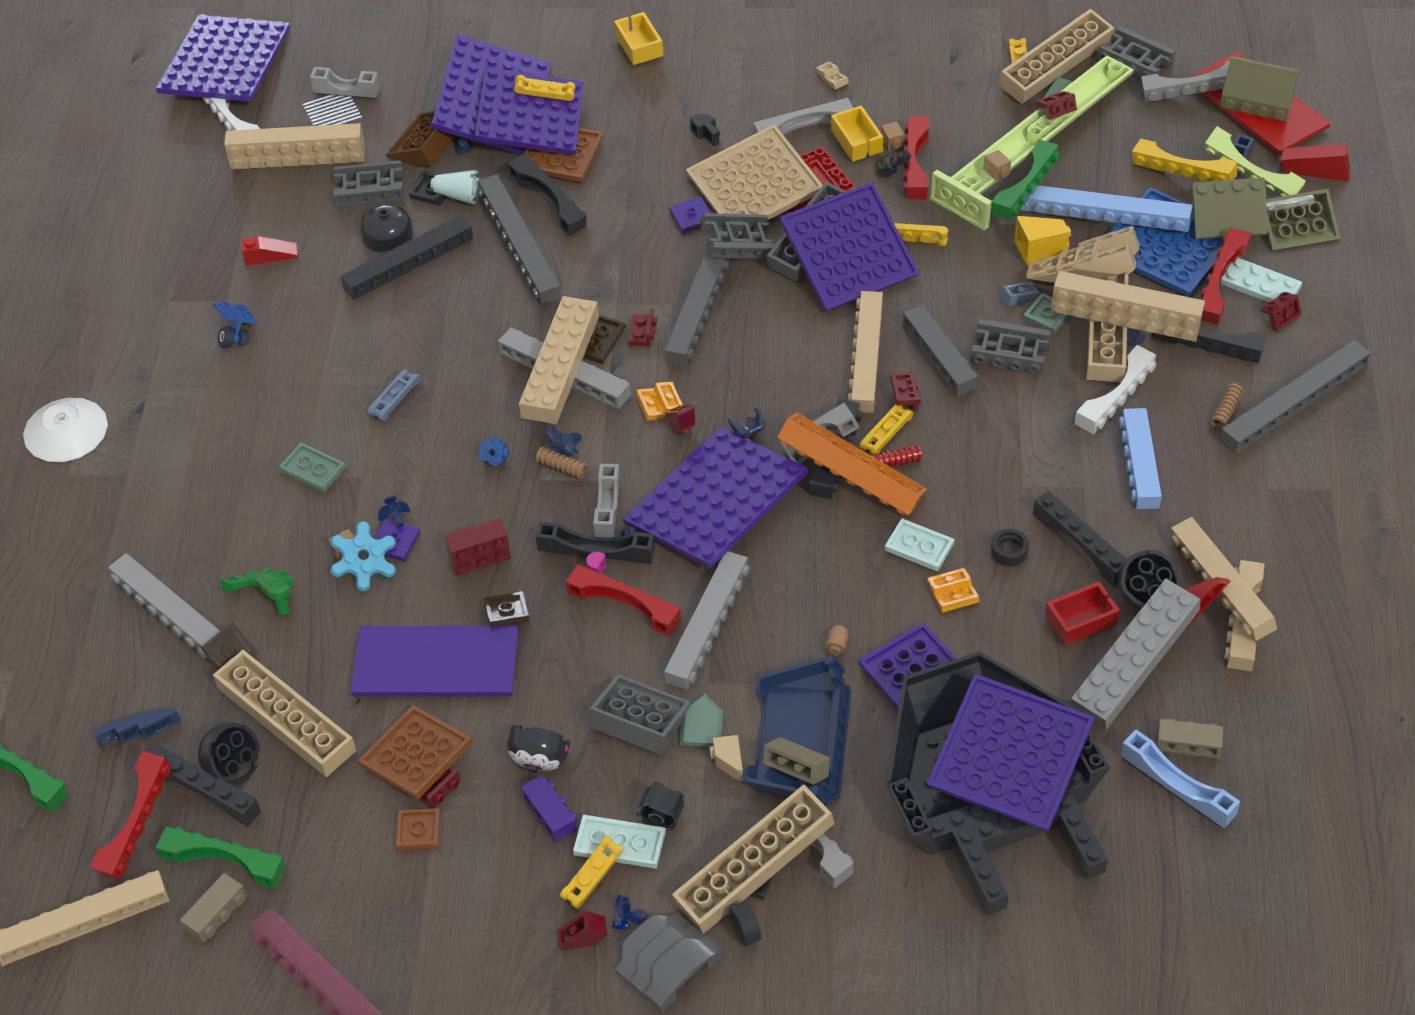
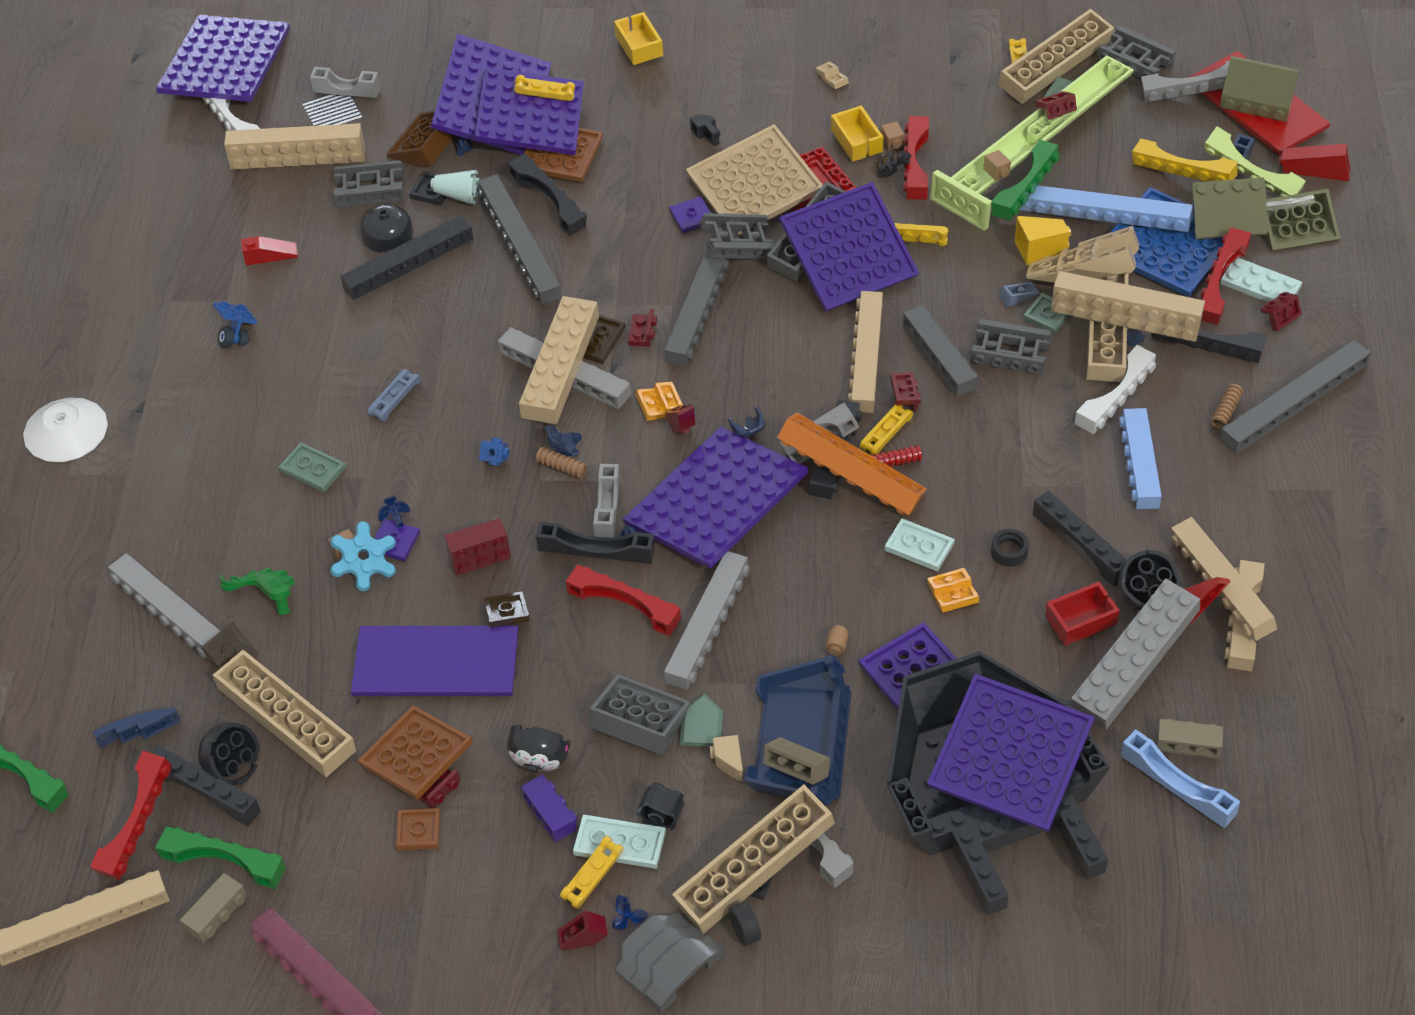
(596, 562): dark pink brick -> none
(814, 115): light grey arch -> none

